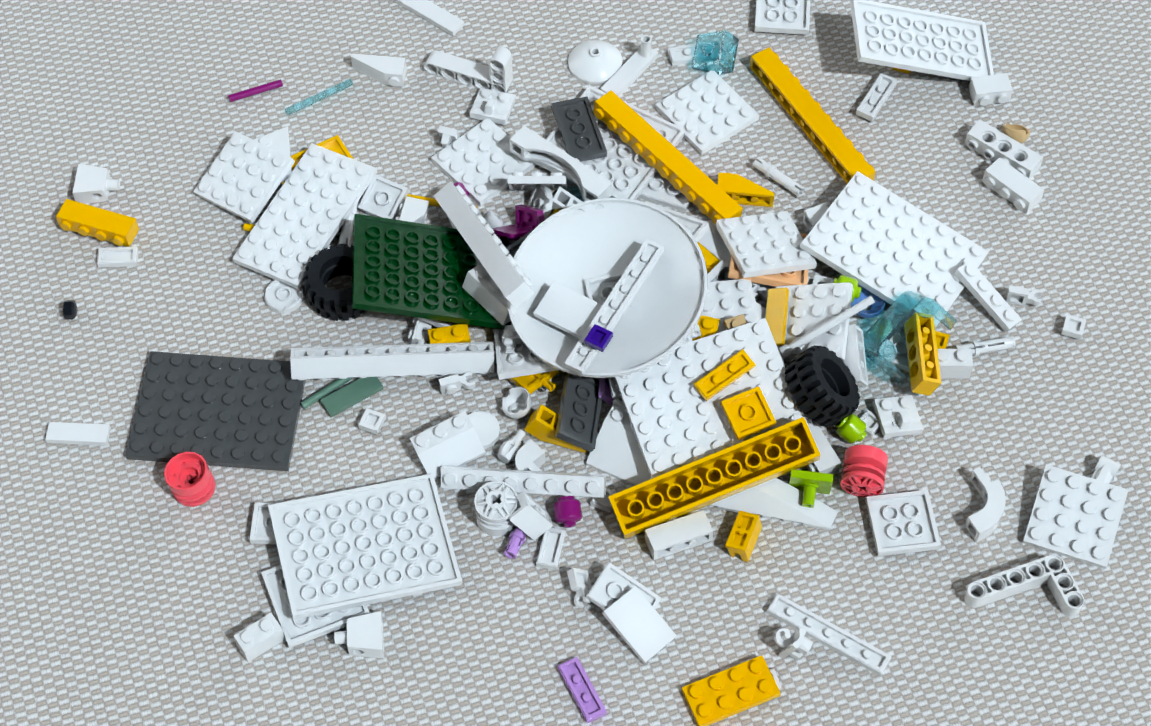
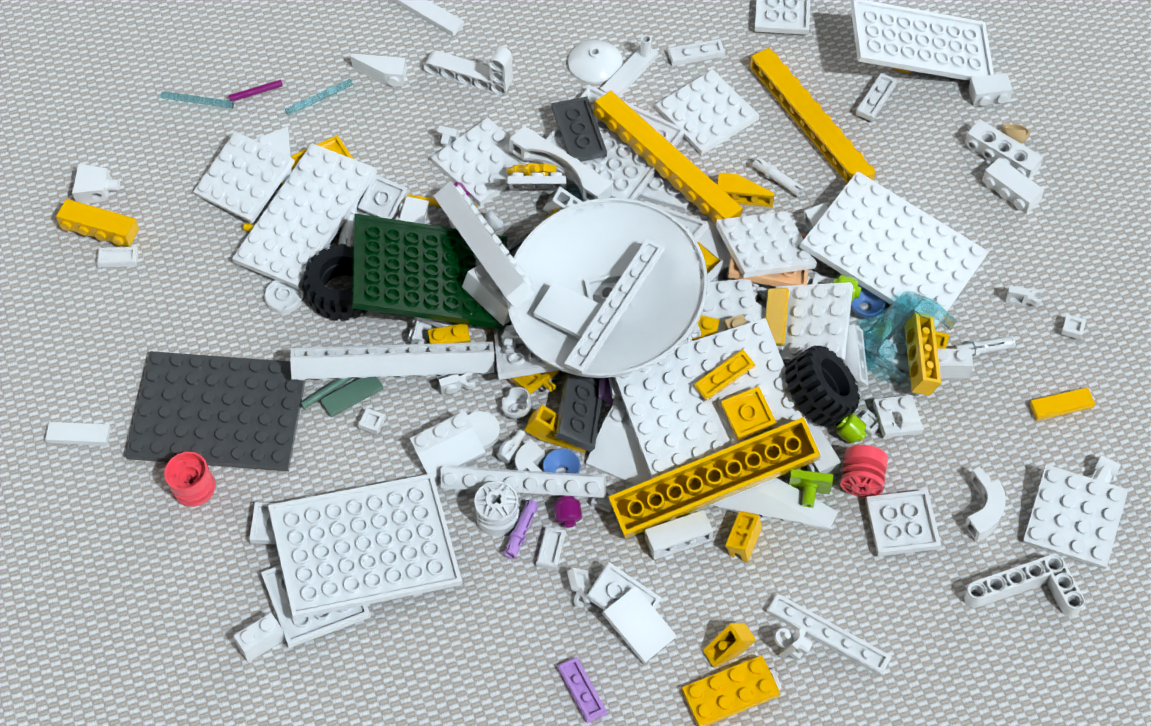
(69, 309): black tile -> none
(197, 99): none -> clear light blue bar
(363, 635): white torso -> none
(492, 106): white hinge -> none
(526, 220): magenta bracket -> none
(530, 168): none -> yellow plate
(531, 517): white panel -> none
(542, 199): white tile -> none
(562, 459): none -> medium blue piece
(598, 338): dark purple plate -> none
(715, 52): clear light blue slope -> none
(729, 644): none -> yellow slope
(786, 350): white bar -> none
(987, 296): white plate -> none
(1062, 404): none -> yellow tile

